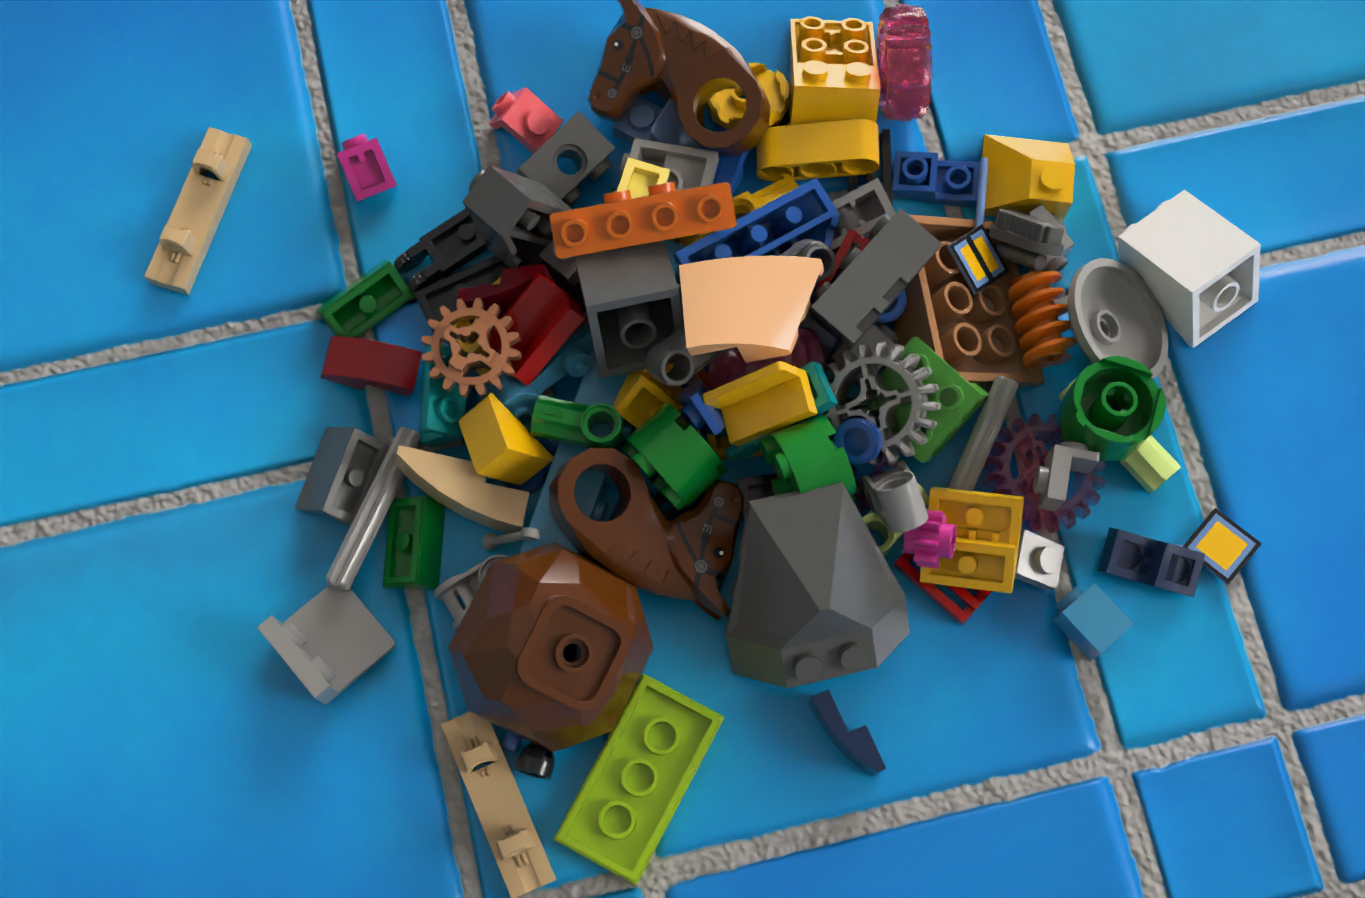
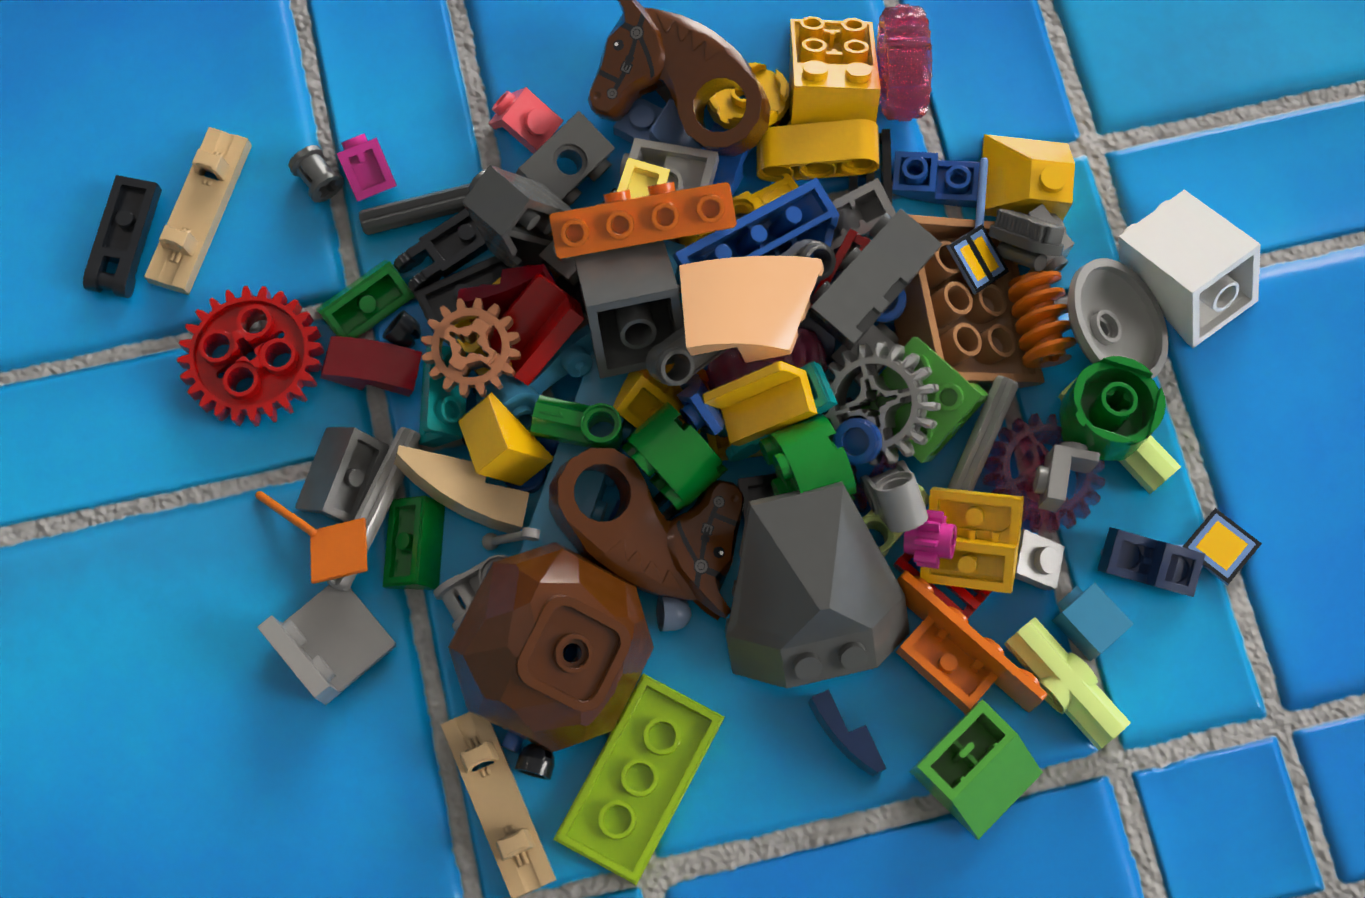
(122, 236): none -> black plate
(272, 385): none -> red gear
(316, 173): none -> dark grey bush
(334, 549): none -> orange piece
(402, 330): none -> black hinge
(413, 210): none -> dark grey axle
(672, 613): none -> sand blue hinge
(957, 656): none -> orange bracket
(978, 769): none -> bright green slope
(1068, 683): none -> yellowish green piece

